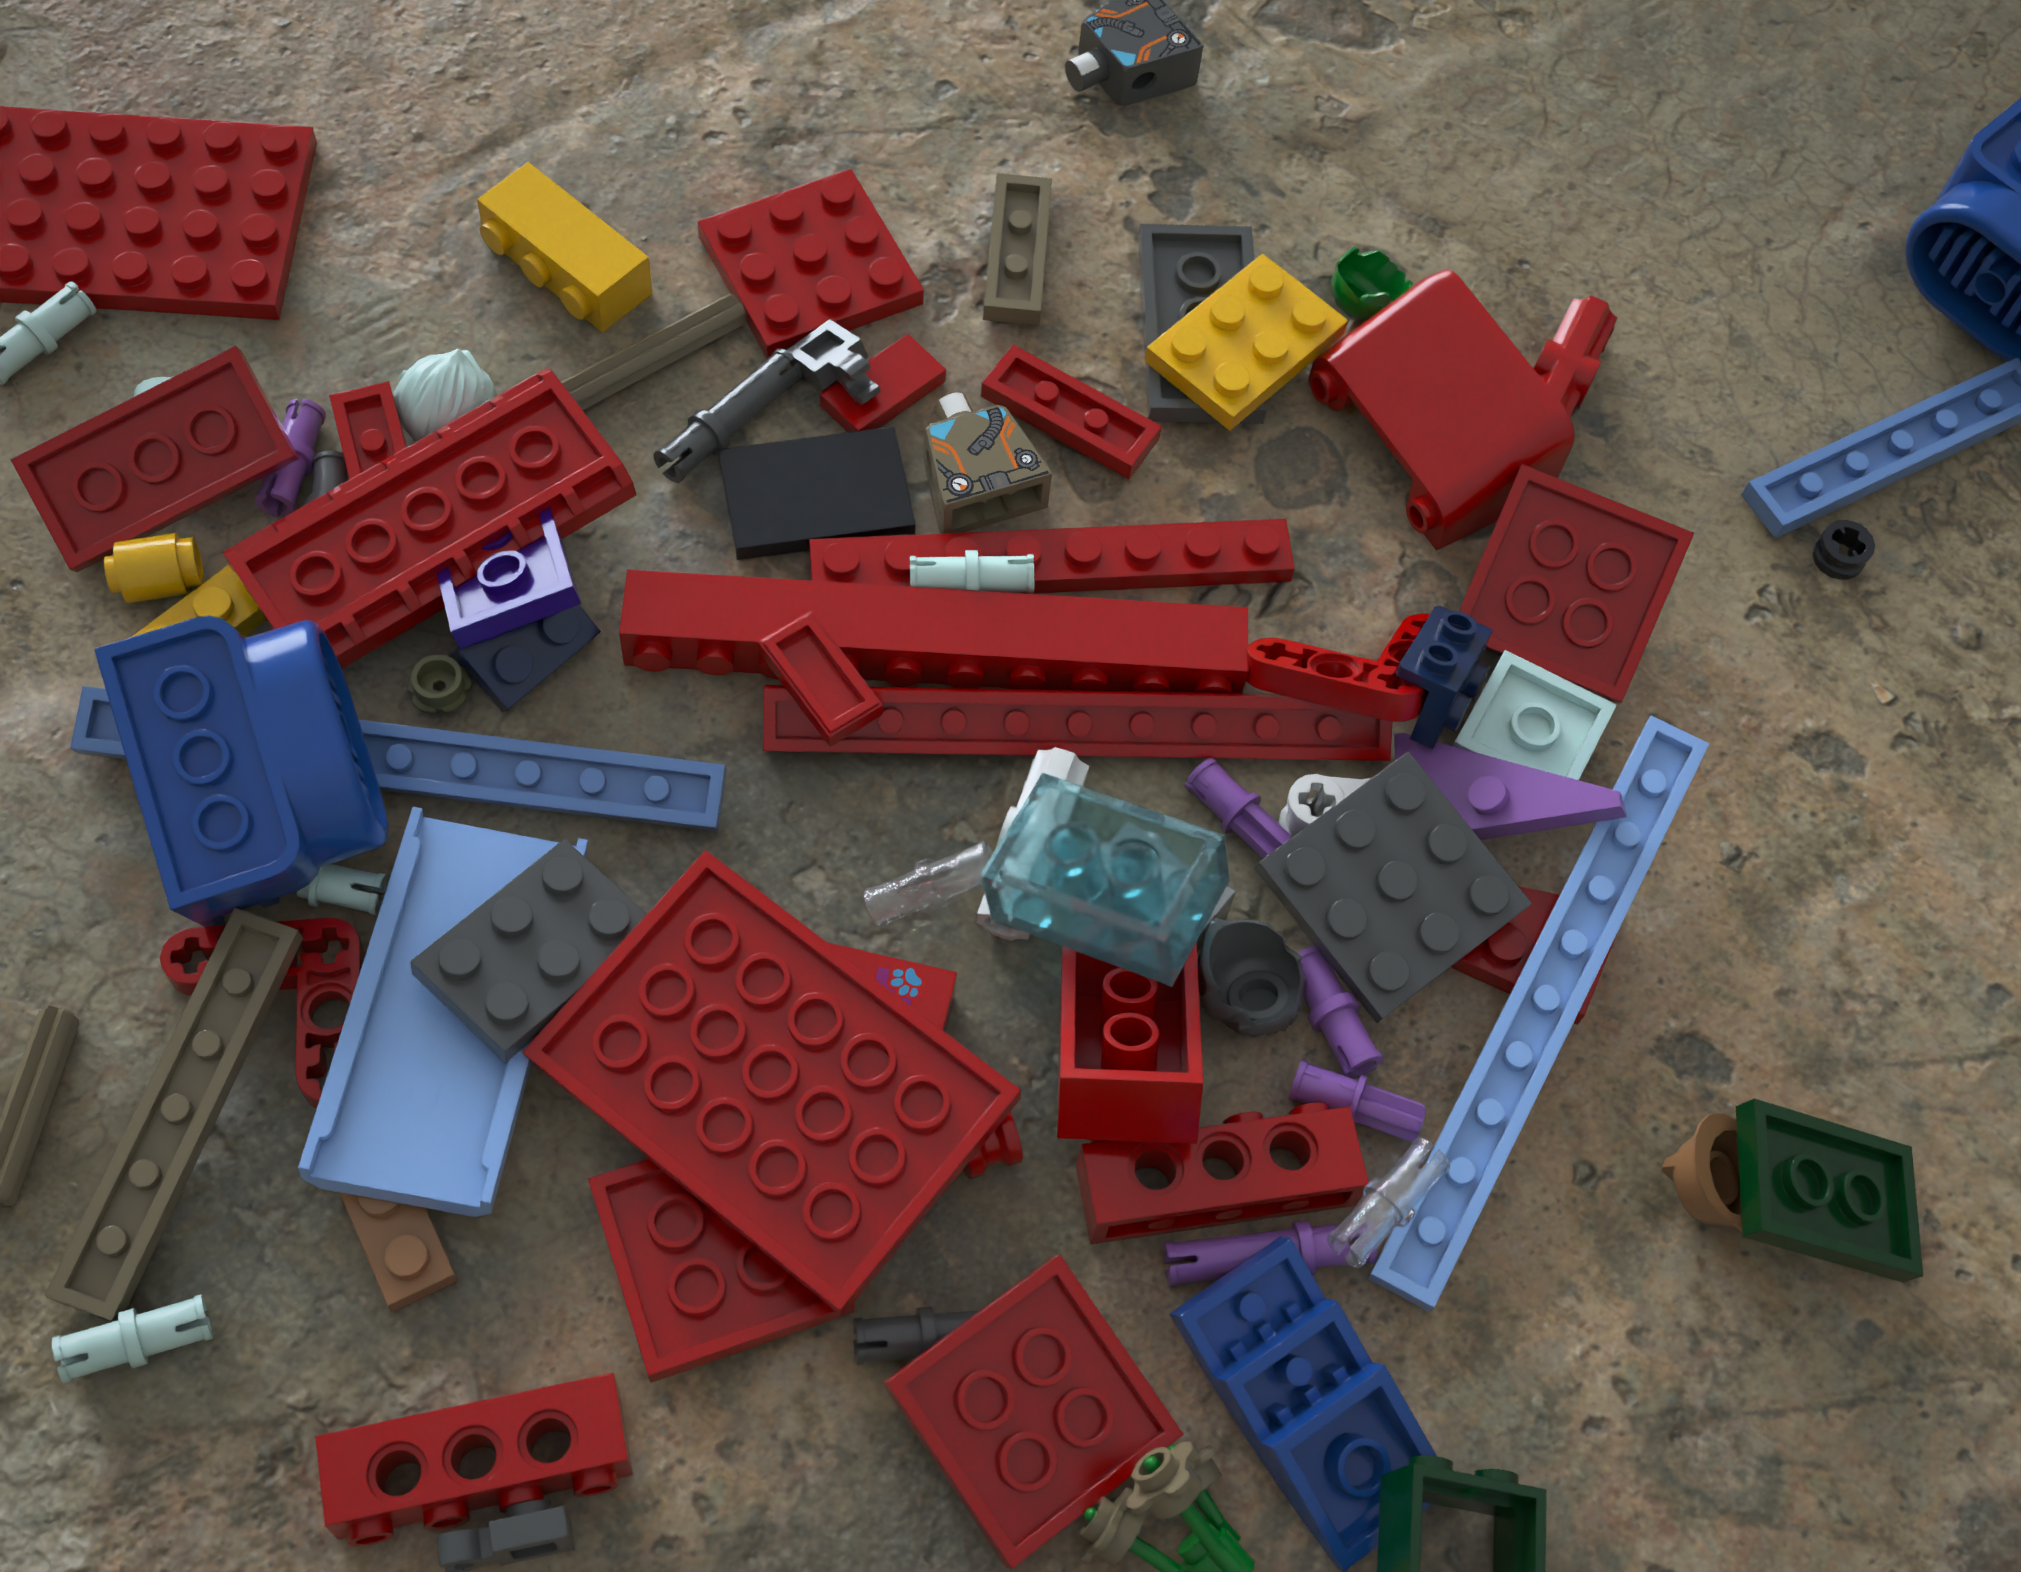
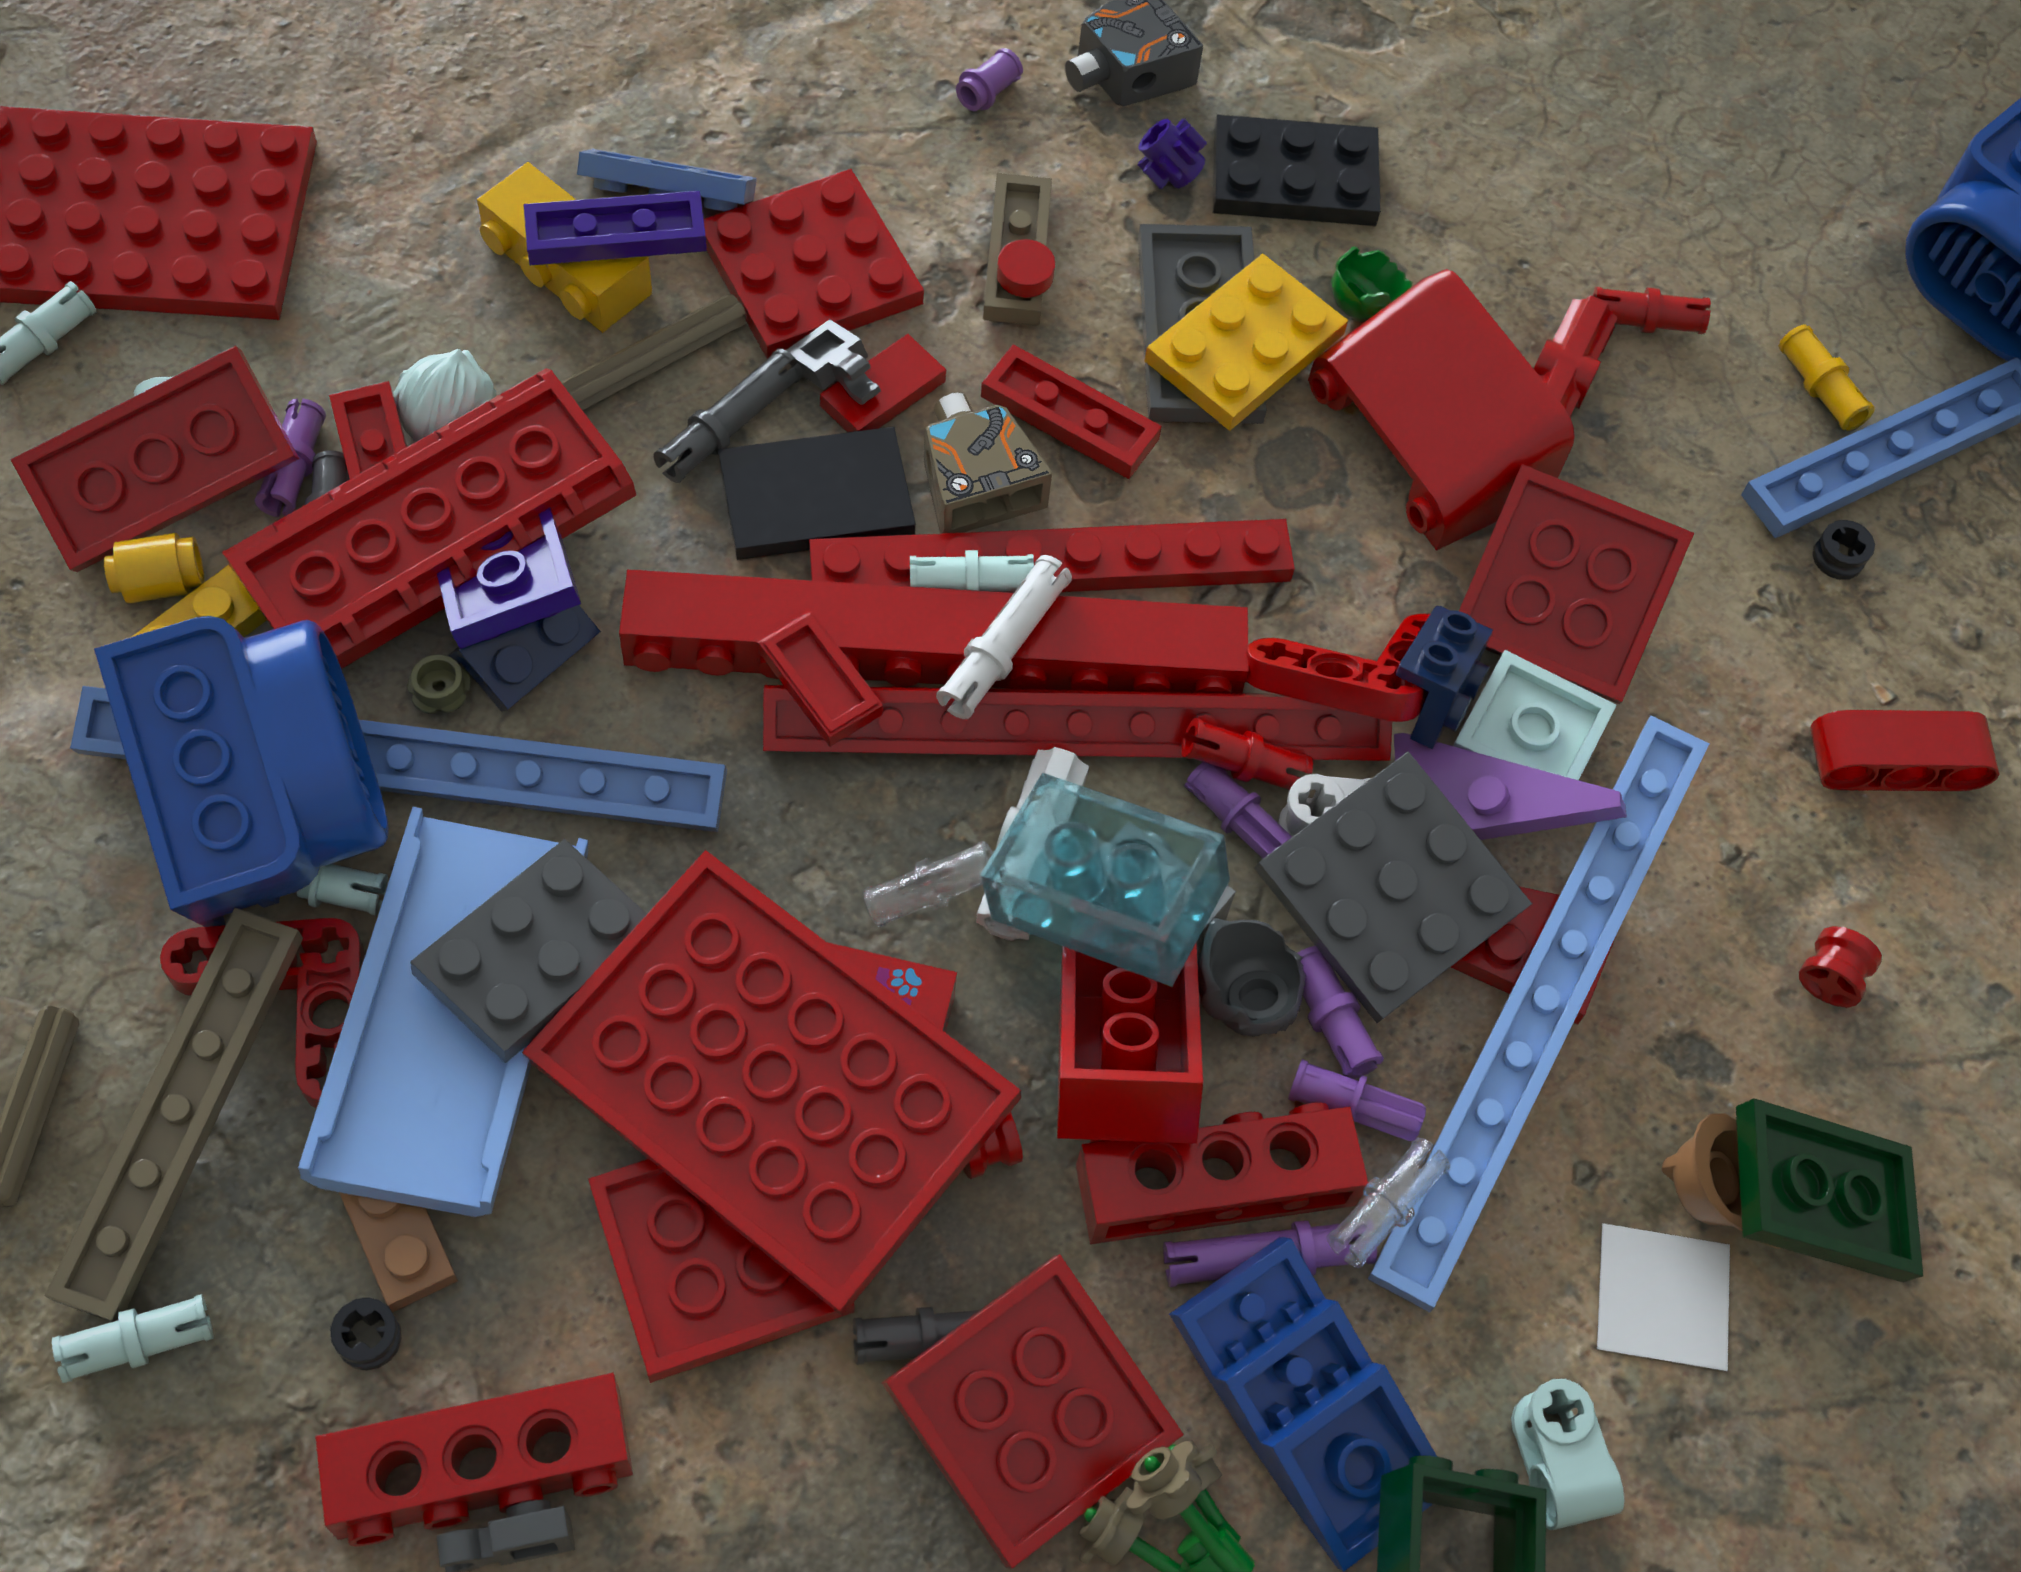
(361, 1355): none -> black bush
(614, 227): none -> dark purple plate
(615, 171): none -> medium blue plate
(981, 85): none -> medium lavender pin
(991, 654): none -> white pin
(1026, 268): none -> red tile
(1172, 153): none -> dark purple gear
(1244, 755): none -> red pin
(1296, 170): none -> black plate
(1567, 1458): none -> light aqua piece
(1656, 310): none -> red pin
(1664, 1297): none -> white sticker
(1826, 377): none -> yellow pin
(1840, 966): none -> red wheel
(1904, 750): none -> red beam

